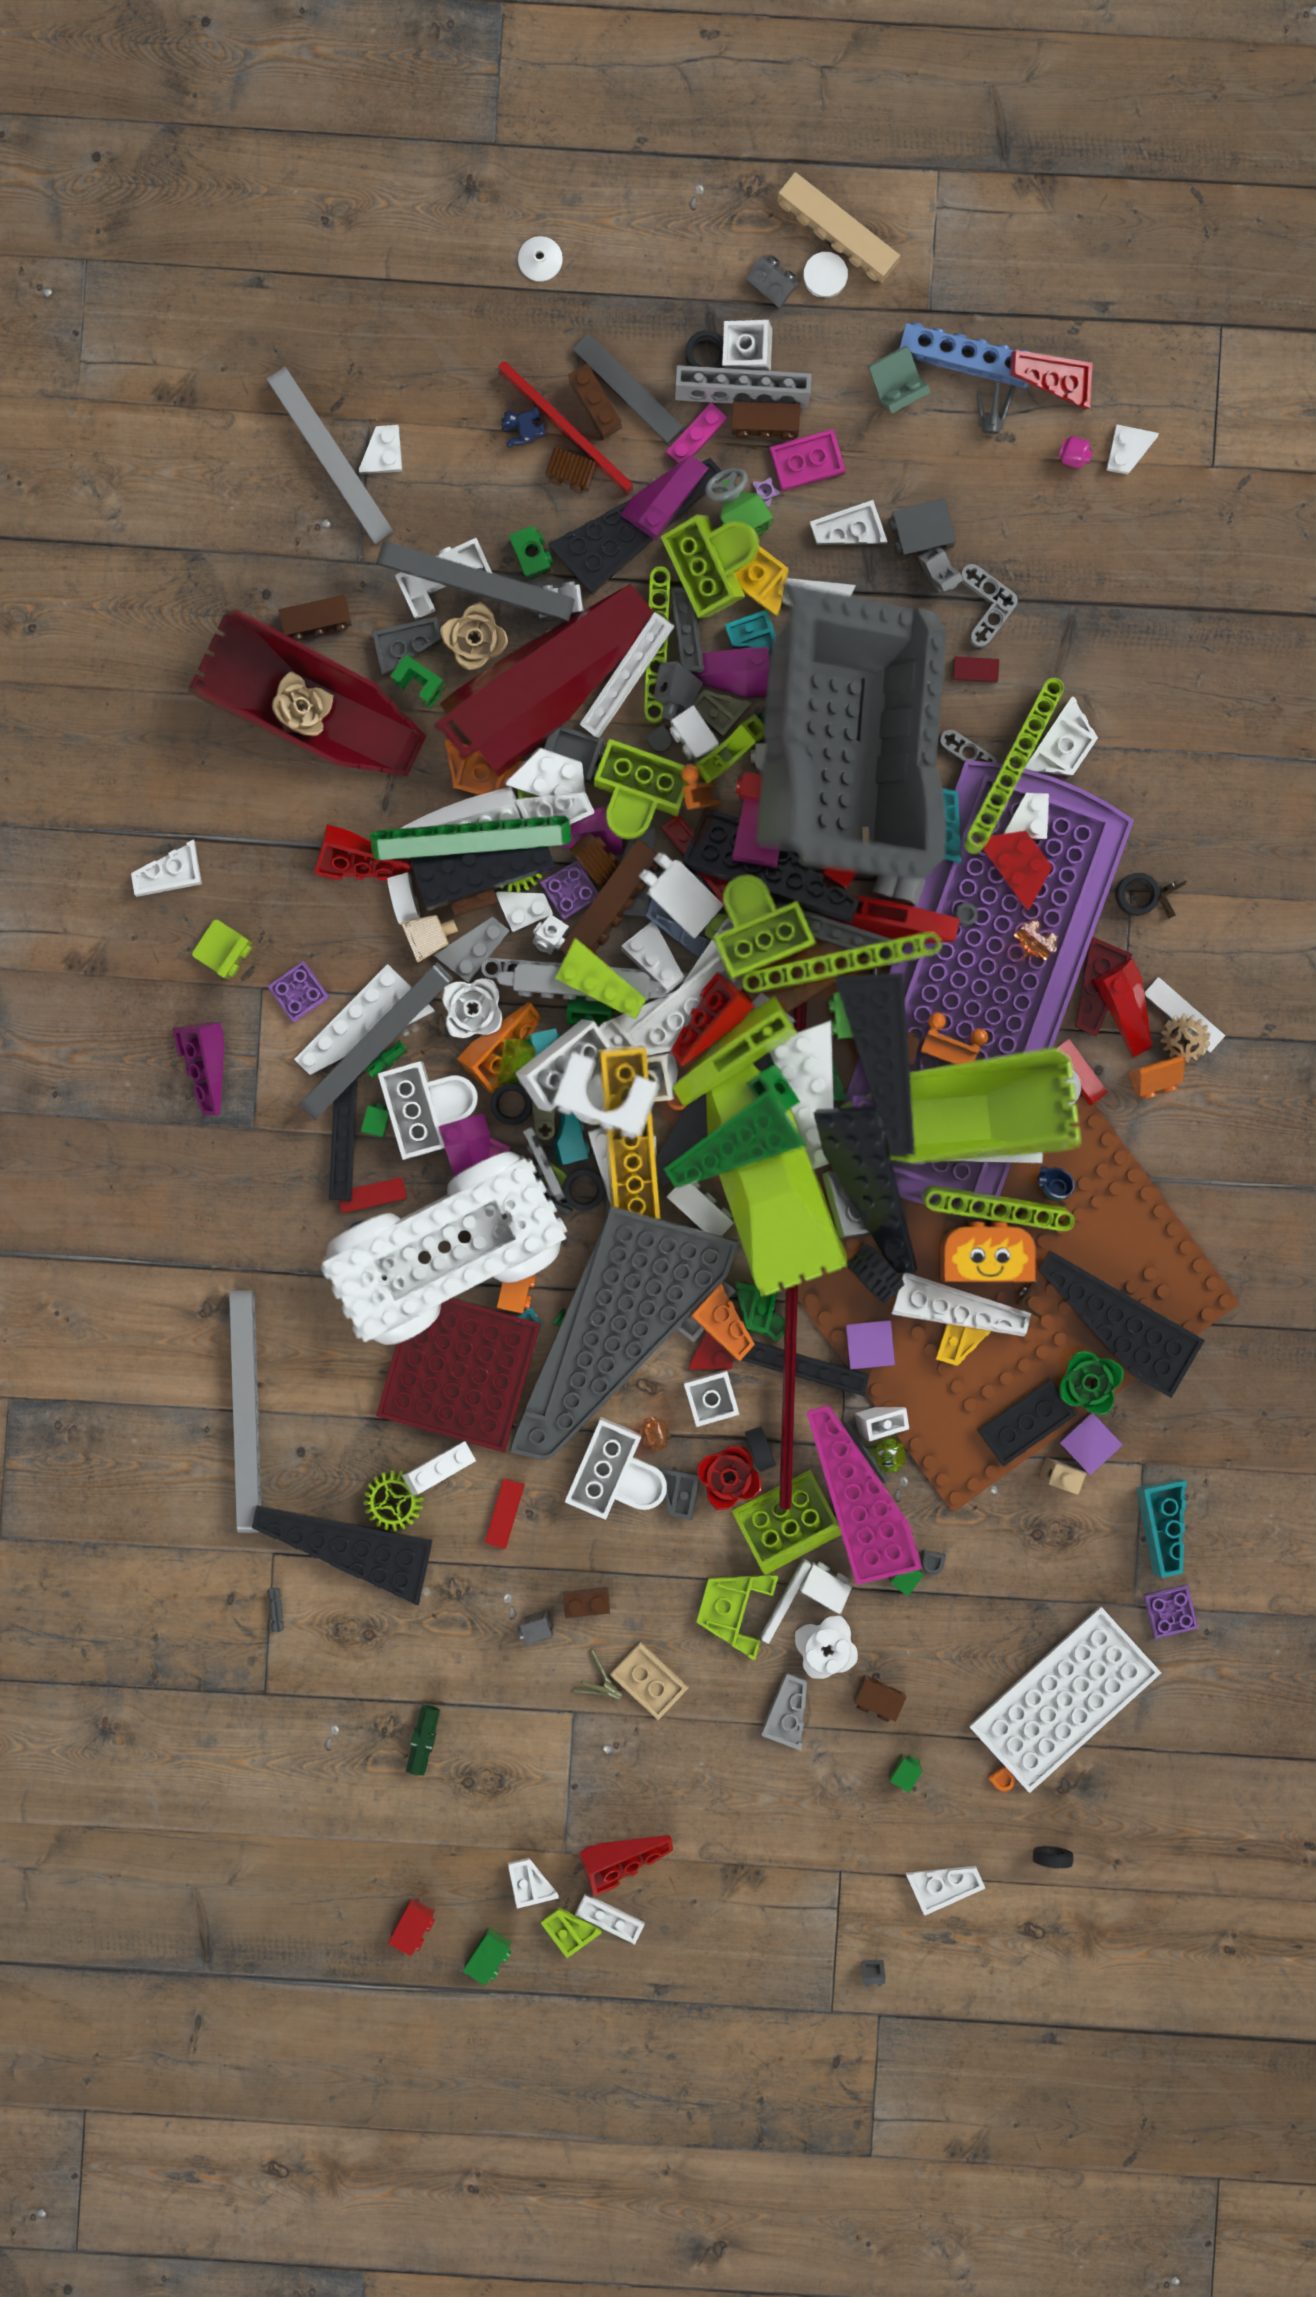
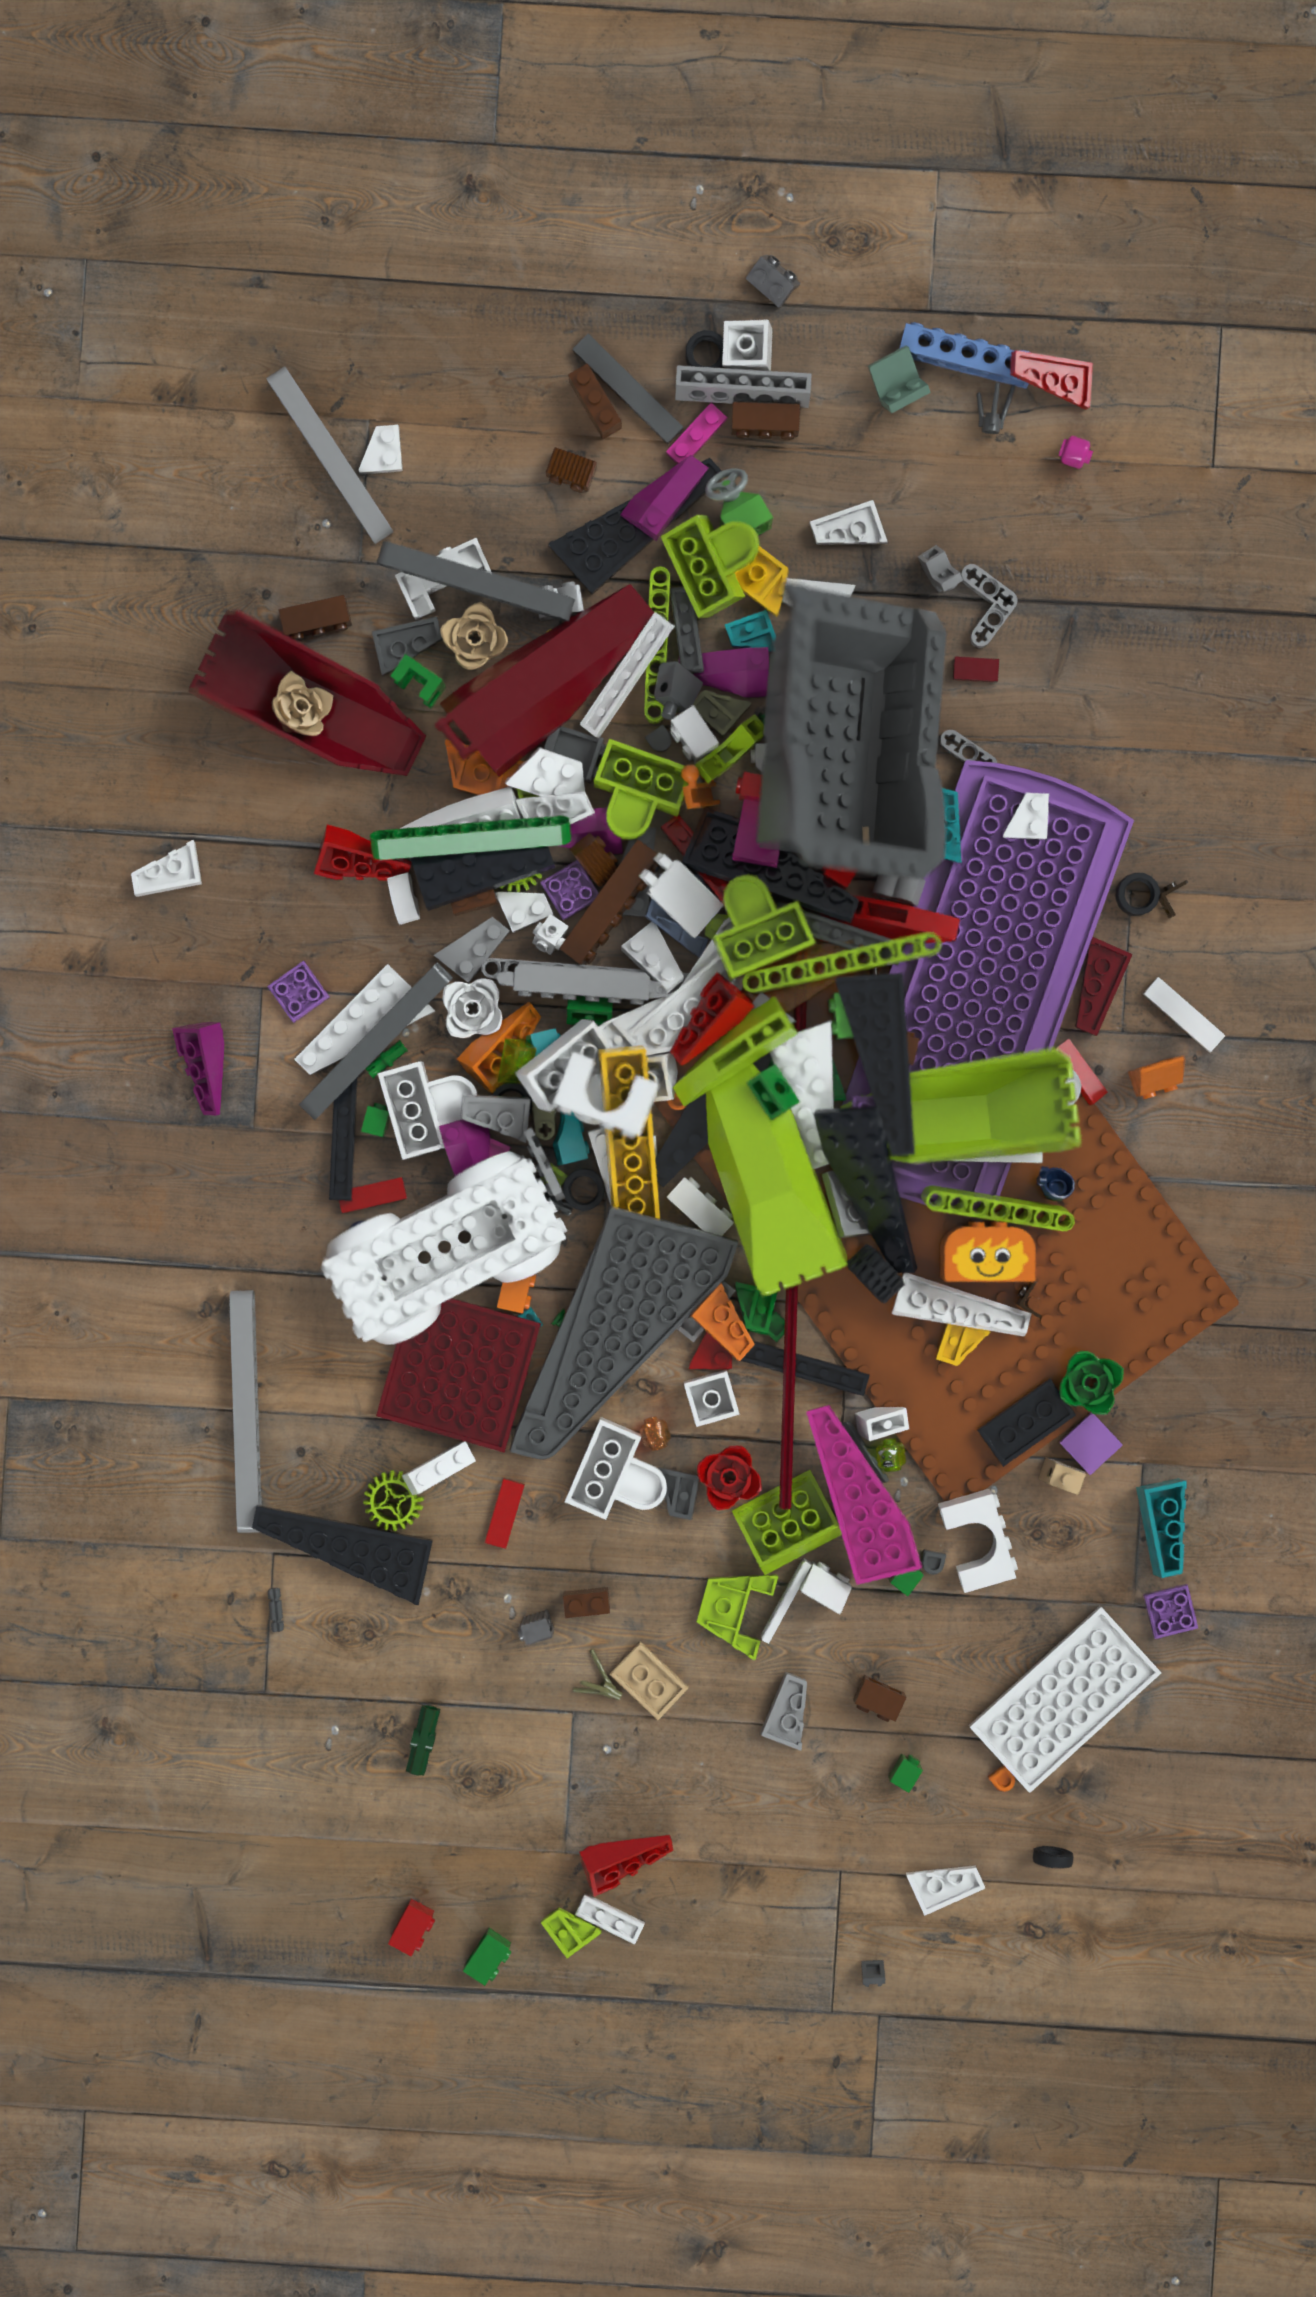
(222, 949): lime bracket -> none
(428, 936): tan torso -> none
(498, 1113): none -> light grey wing
(525, 423): dark blue animal -> none
(529, 1884): white wing -> none
(531, 566): green brick -> none
(544, 268): white dish -> none
(565, 427): red tile -> none
(594, 978): lime wing -> none
(748, 1137): green wing -> none
(760, 1448): black tyre -> none
(766, 485): lavender plate -> none
(807, 460): dark pink tile -> none
(825, 274): white tile -> none
(832, 1631): white brick -> none
(838, 228): tan brick -> none
(870, 1344): medium lavender tile -> none
(922, 528): dark grey panel -> none
(948, 1048): orange gear -> none
(966, 913): dark grey tile -> none
(996, 1564): none -> white arch
(1008, 773): lime beam -> none
(1019, 864): red wing -> none
(1034, 942): clear orange hips -> none
(1064, 743): white wing -> none
(1125, 999): red wedge -> none
(1128, 447): white wing -> none
(1137, 1336): black wing -> none
(1192, 1031): tan gear -> none

